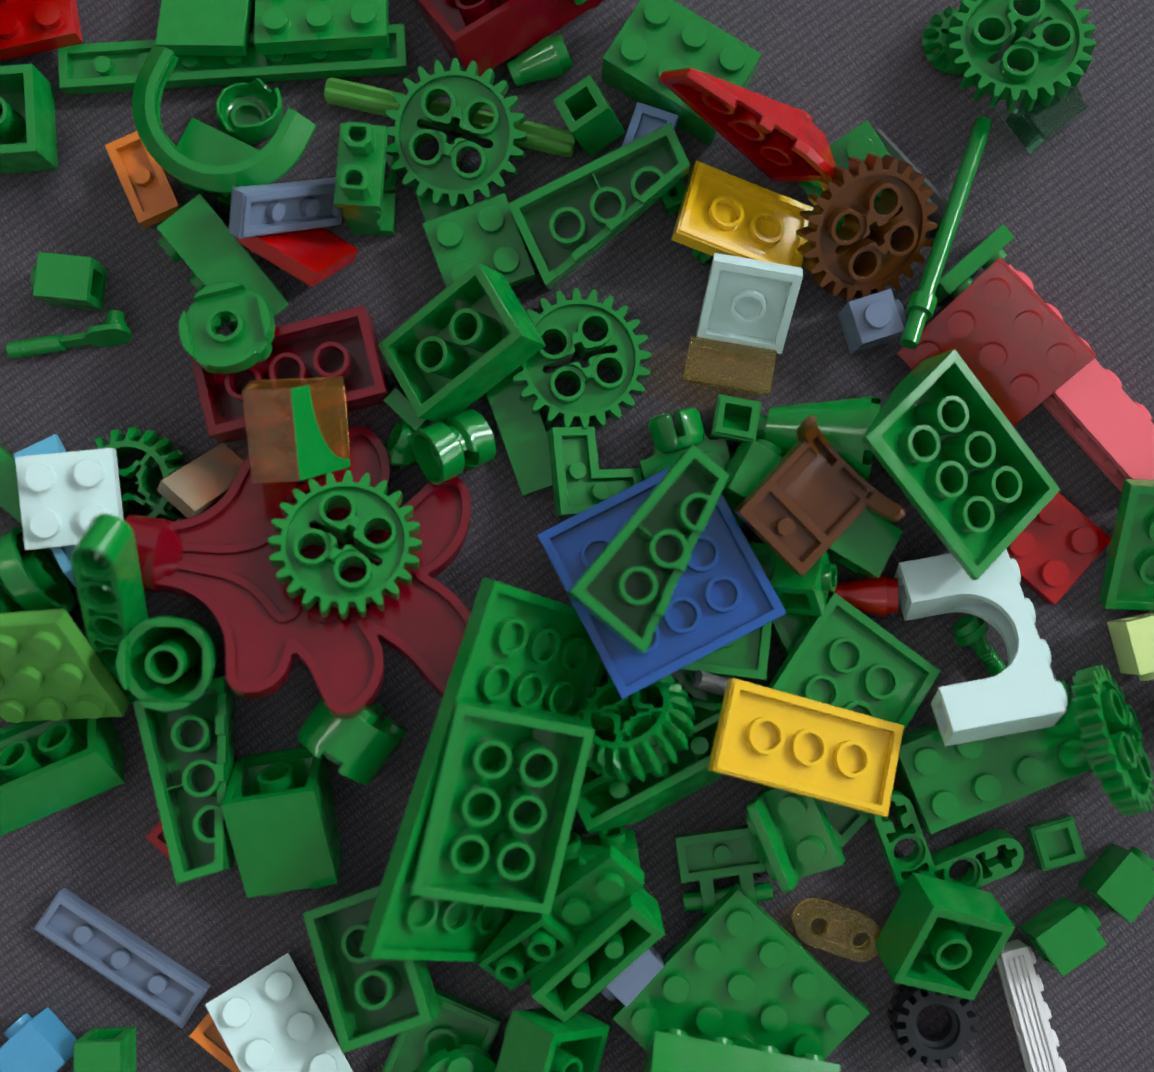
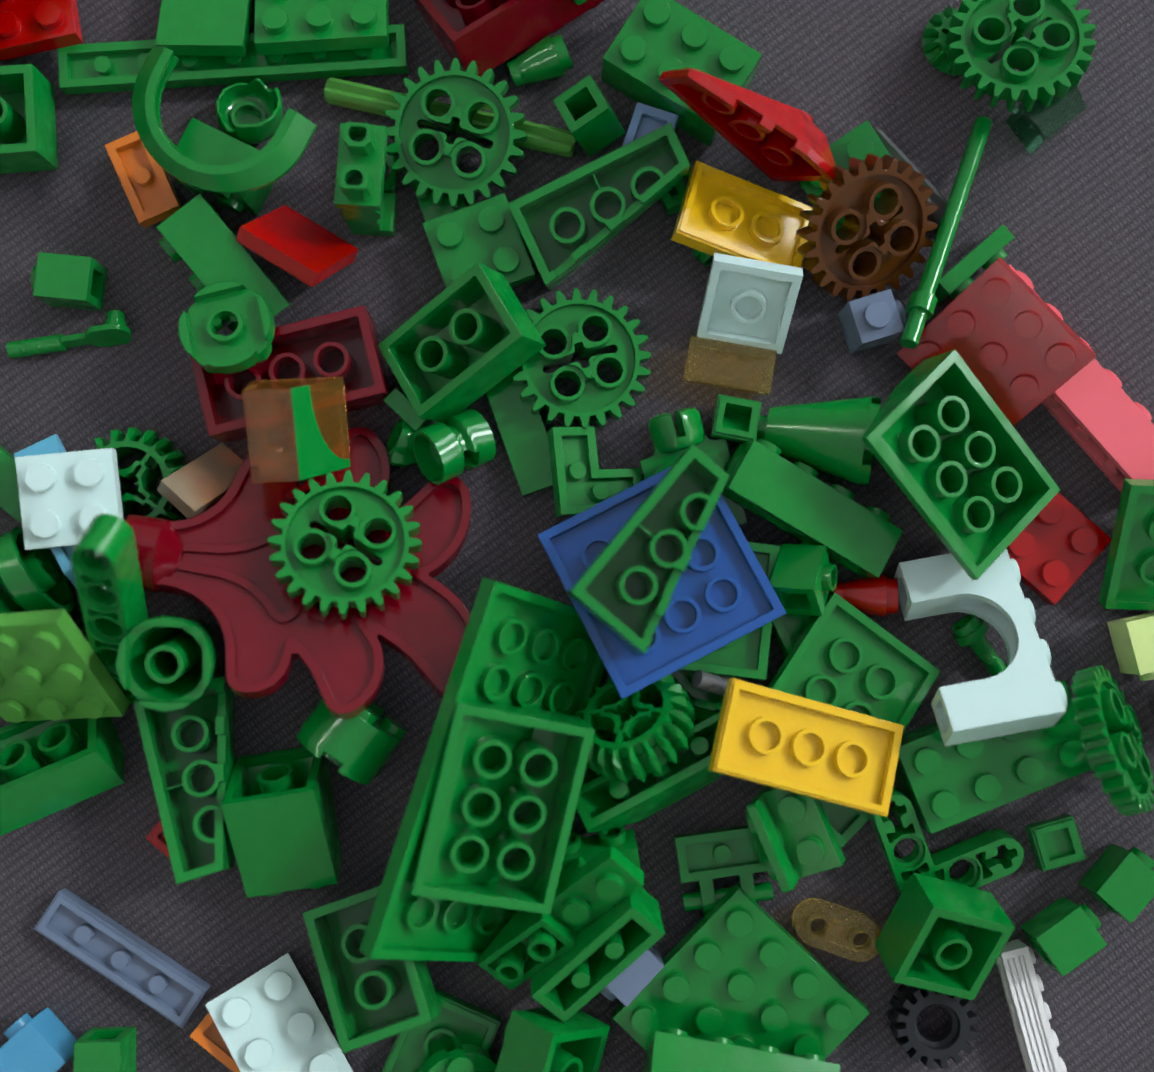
(283, 207): sand blue tile -> none
(810, 501): reddish brown piece -> none

